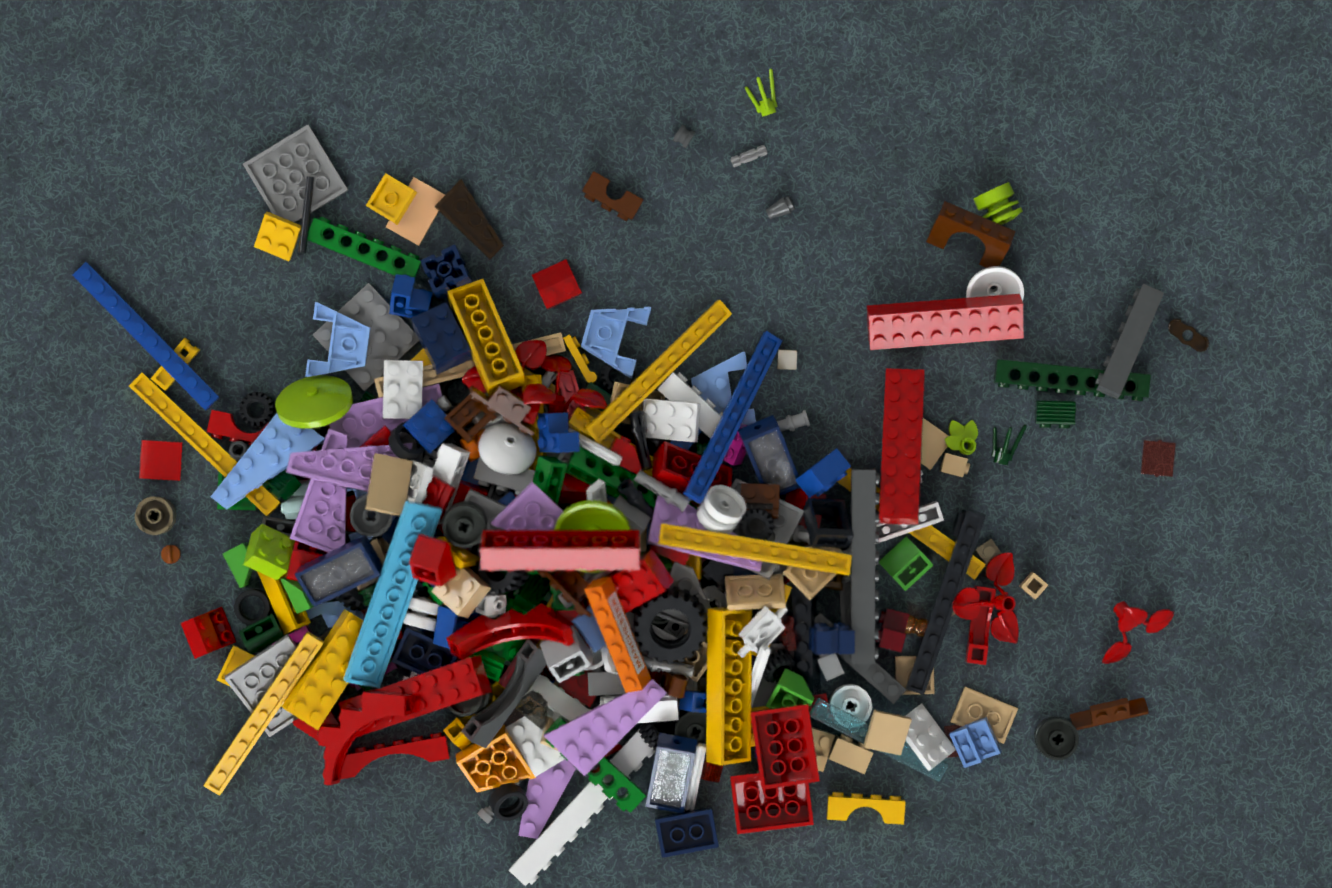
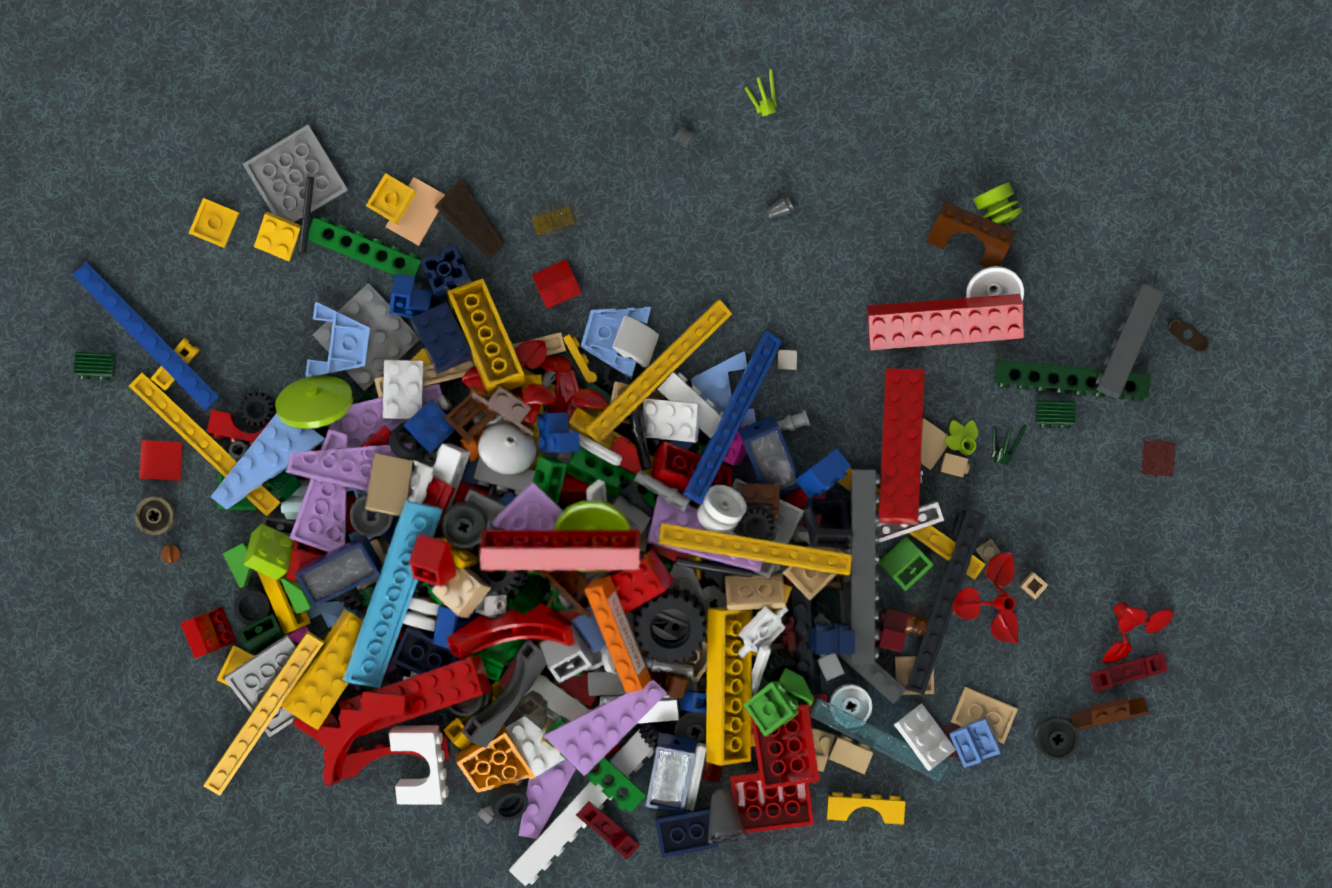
(94, 364): none -> dark green brick
(214, 223): none -> yellow plate
(427, 742): none -> white arch
(553, 221): none -> clear yellow slope
(608, 829): none -> dark red slope
(625, 207): reddish brown arch -> none
(635, 341): none -> white slope
(713, 567): none -> black bar
(724, 819): none -> dark grey cone
(748, 156): light grey axle -> none
(771, 707): none -> bright green plate
(887, 732): tan tile -> none
(979, 628): red arch -> none
(1128, 671): none -> dark red slope

